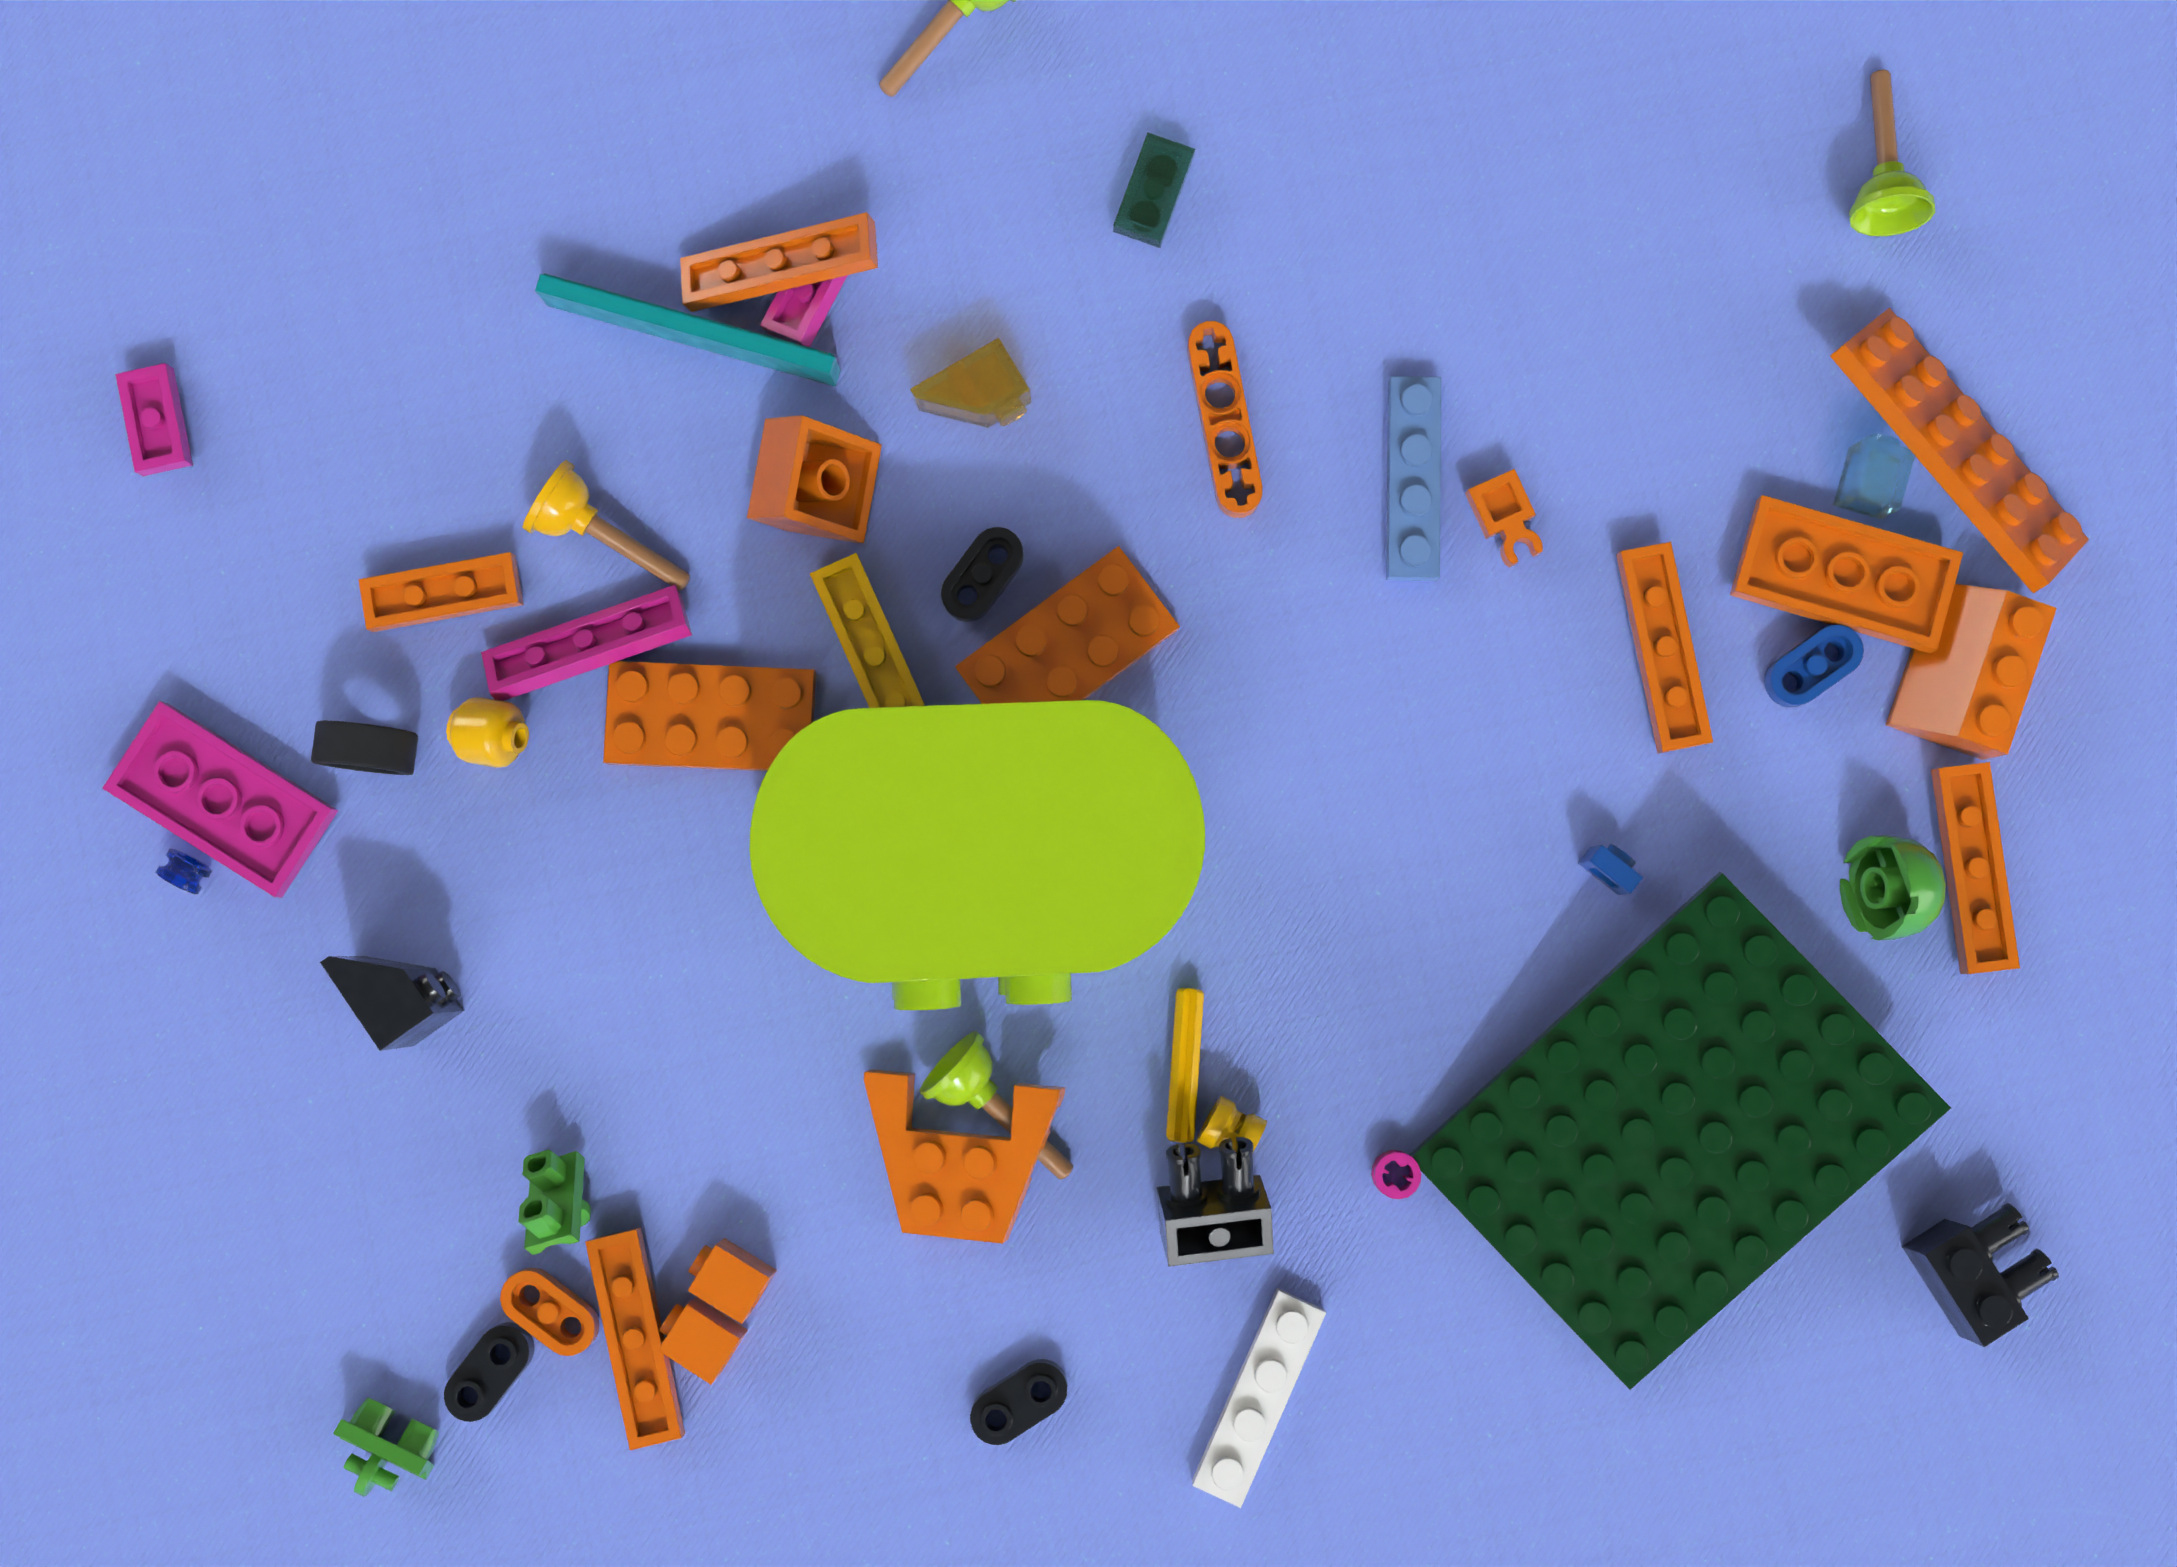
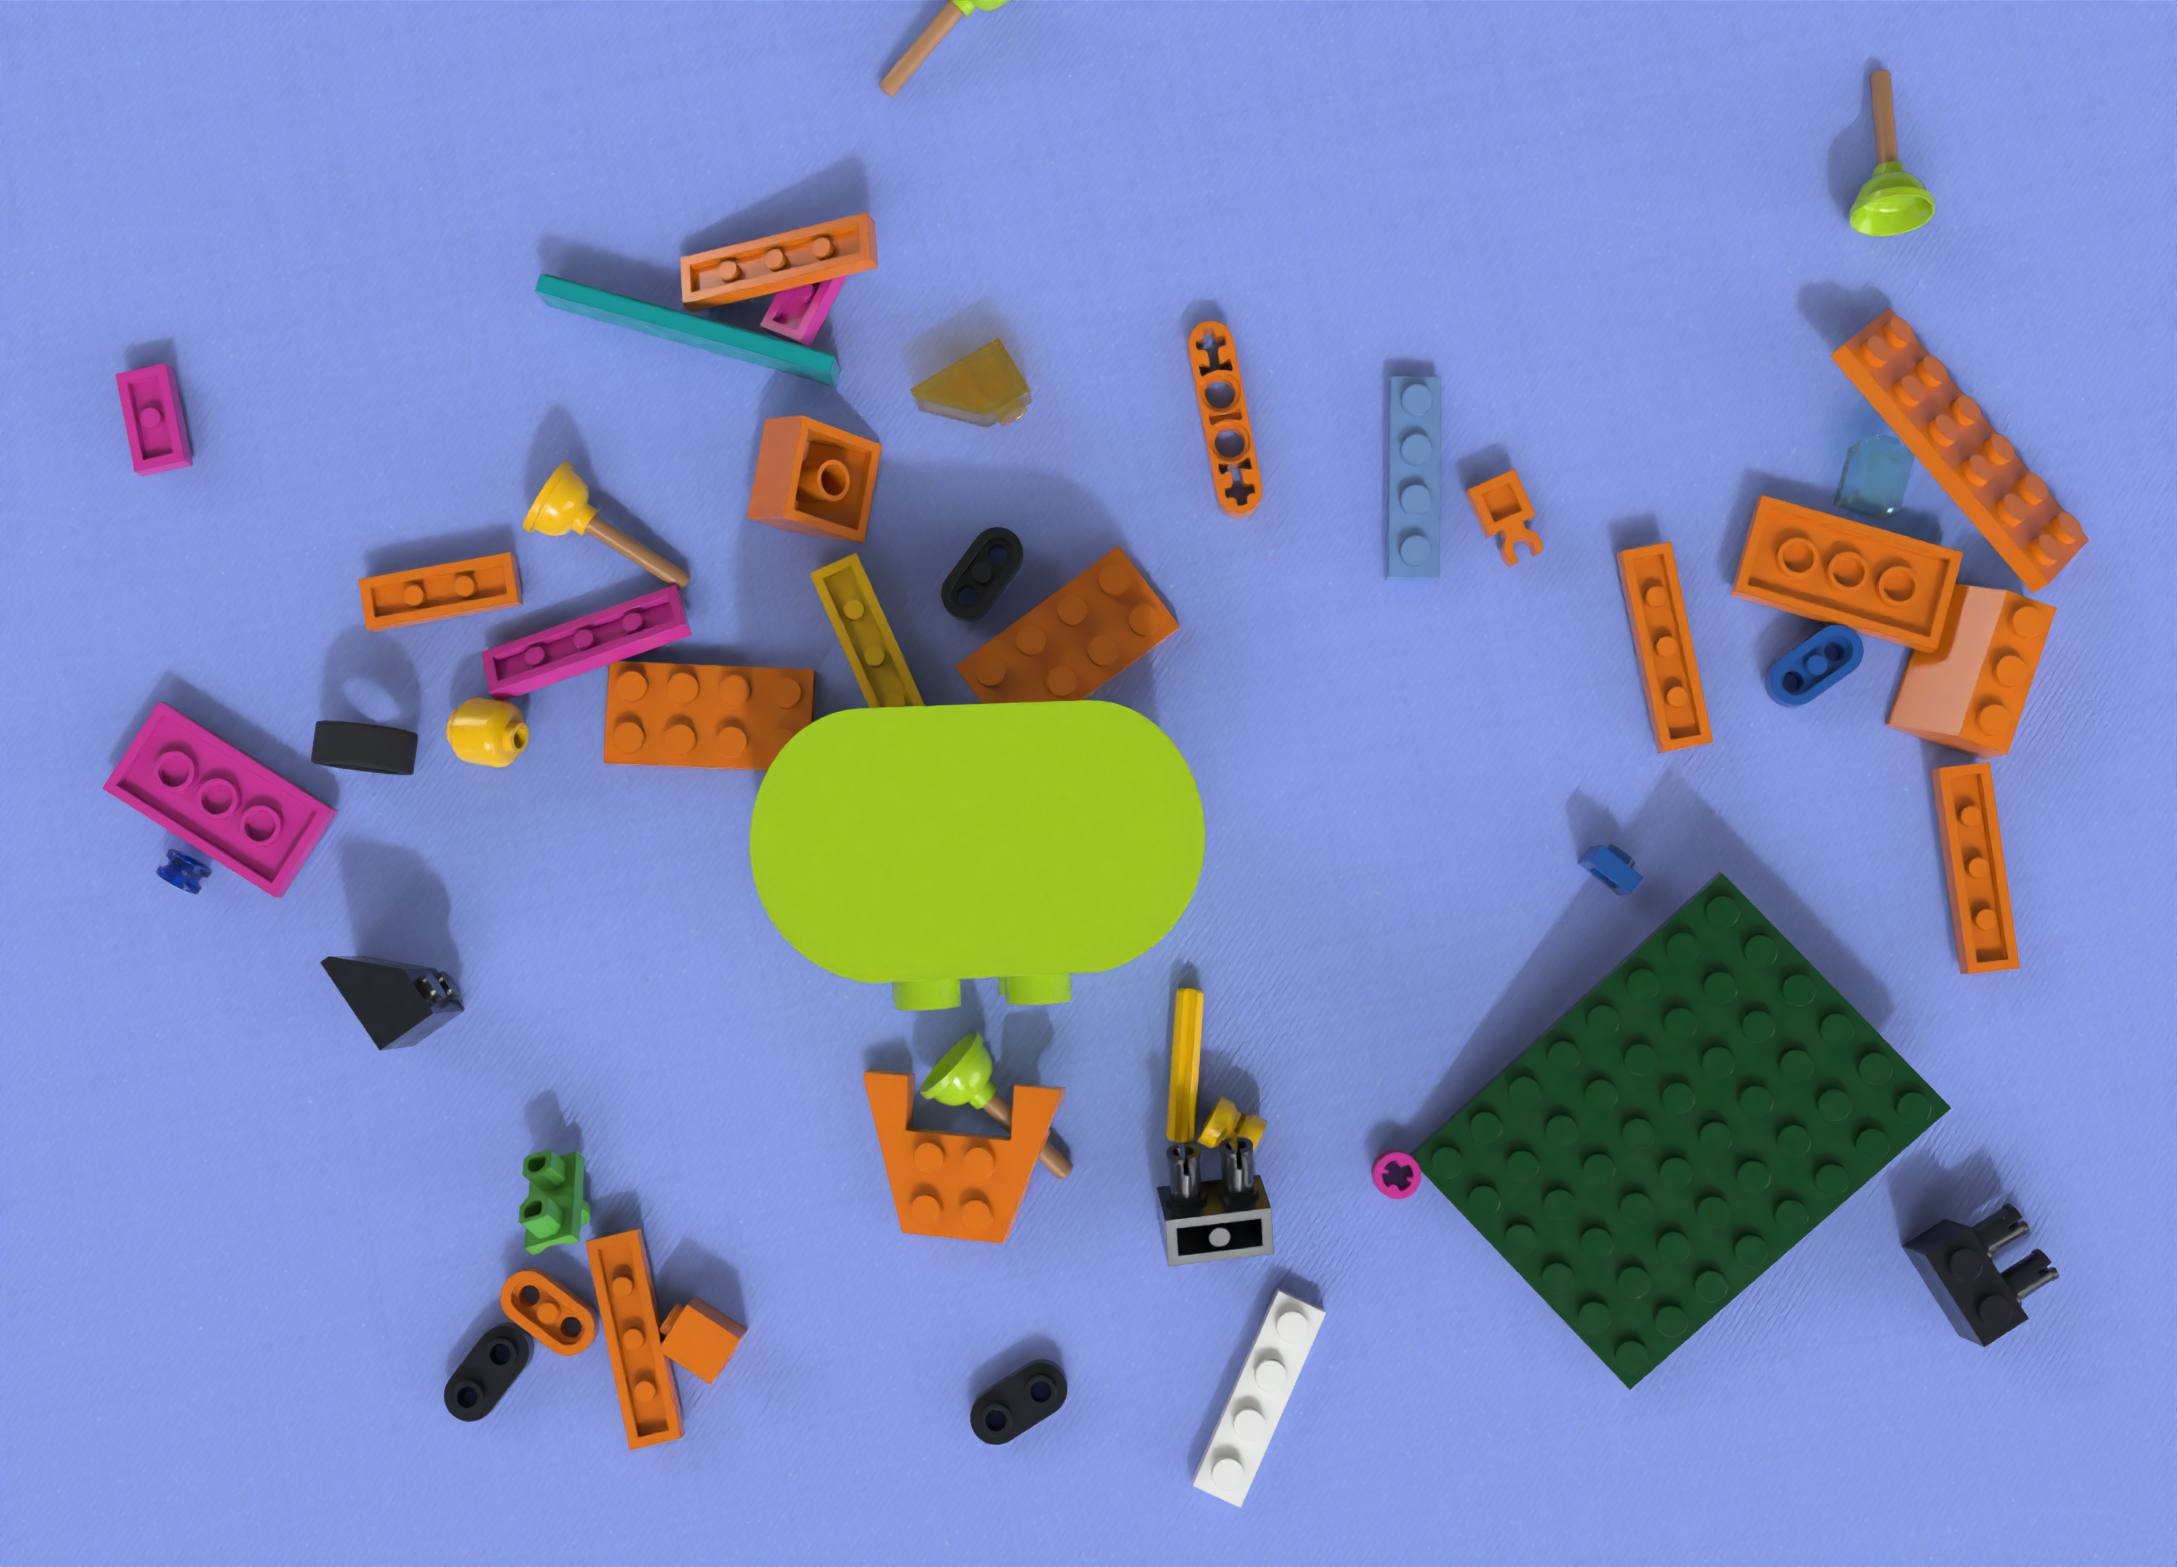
(366, 1432): bright green hips -> none
(730, 1279): orange brick -> none
(1153, 190): clear green plate -> none
(1892, 887): bright green cylinder -> none

